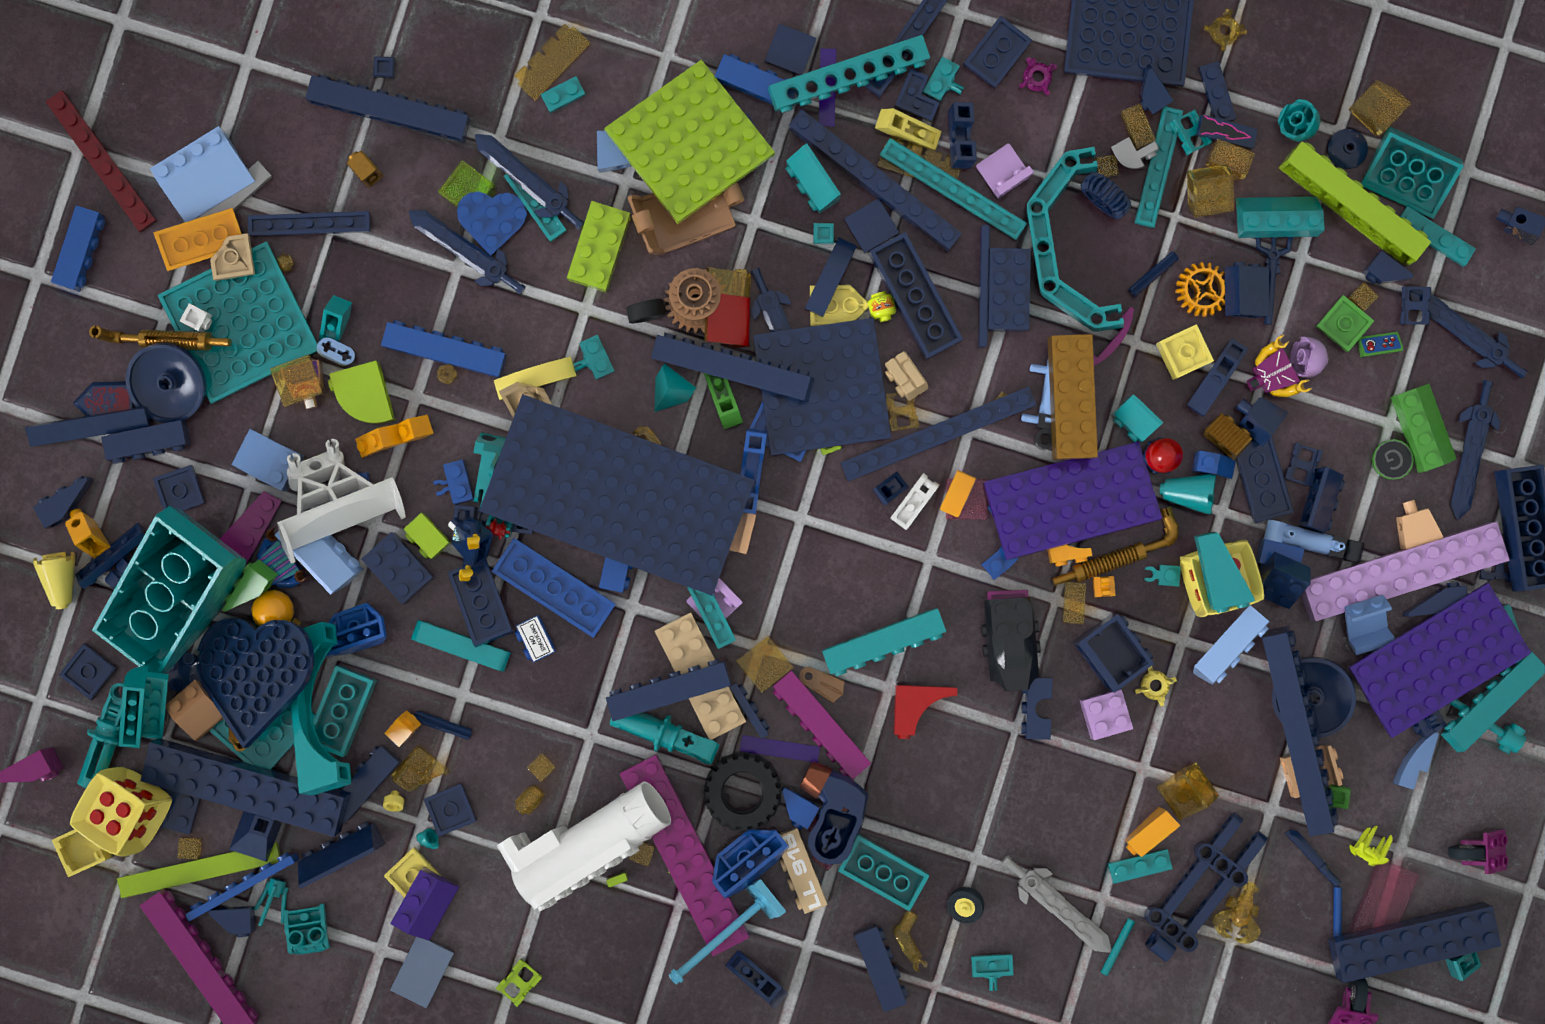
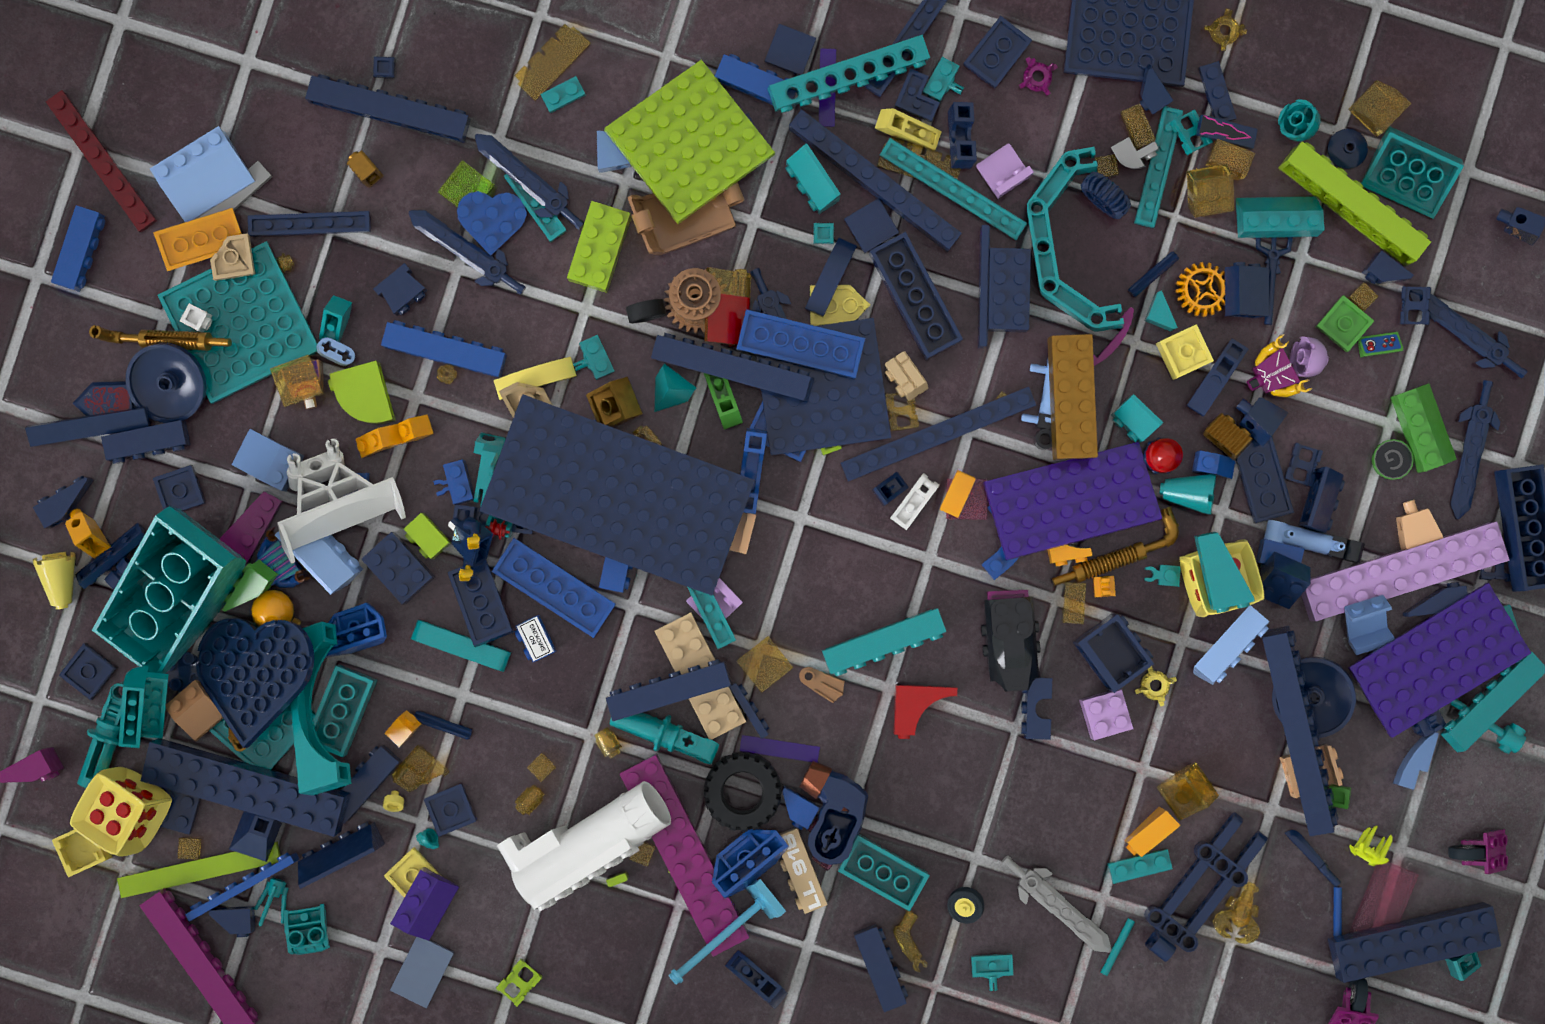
(401, 290): none -> dark blue hips
(608, 743): none -> clear yellow brick
(614, 403): none -> pearl gold slope
(800, 343): none -> blue plate
(821, 724): magenta brick -> none
(882, 306): neon yellow head -> none
(1160, 314): none -> teal slope
(1440, 239): teal plate -> none

